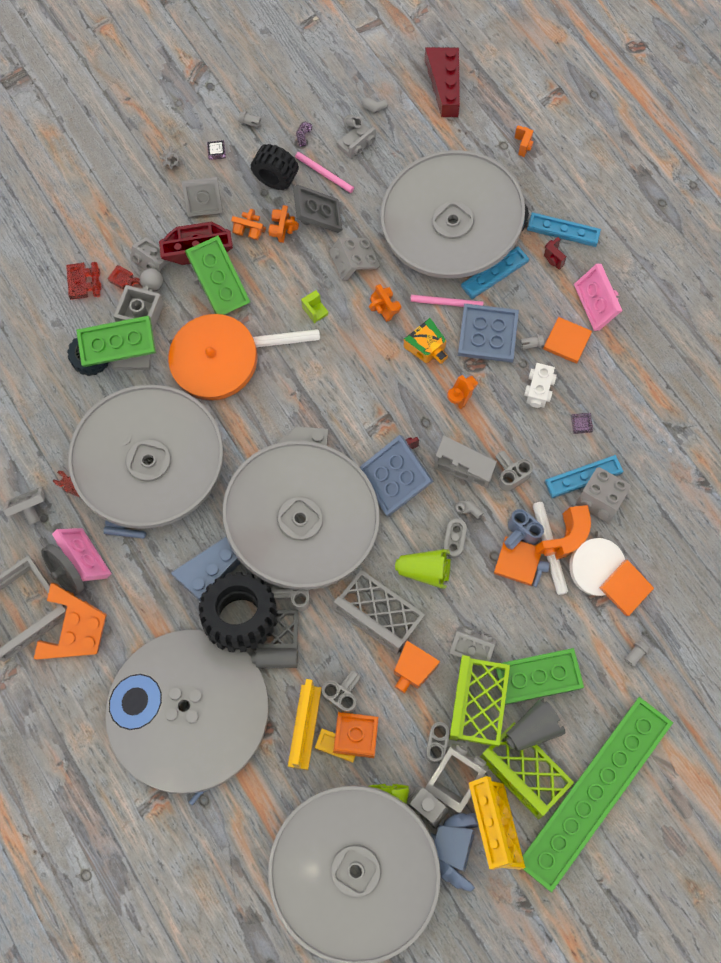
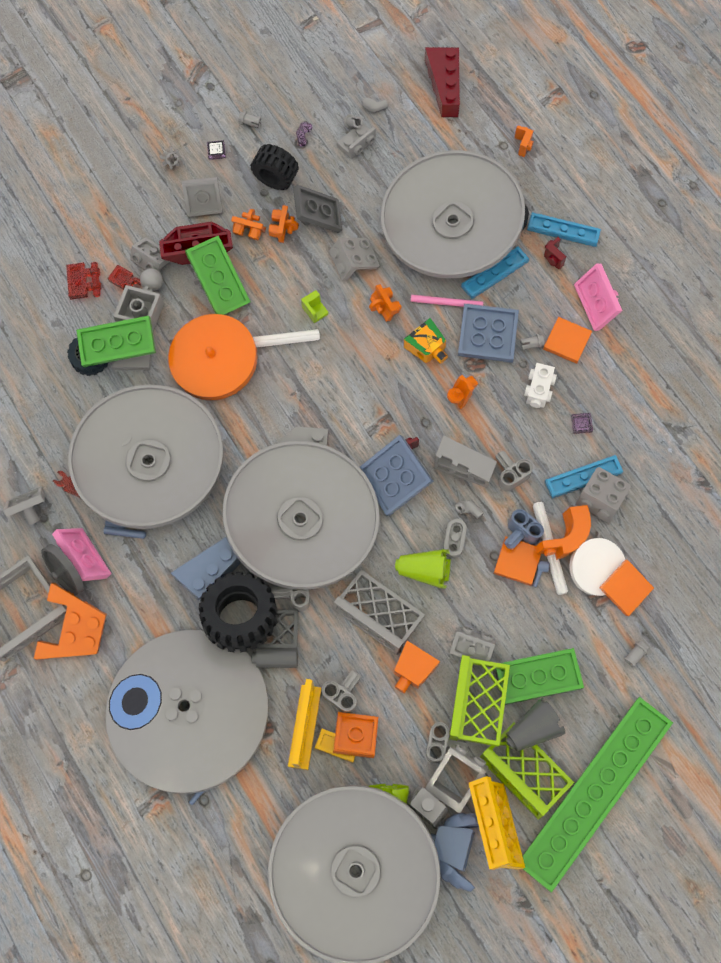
(324, 172): bright pink bar -> none

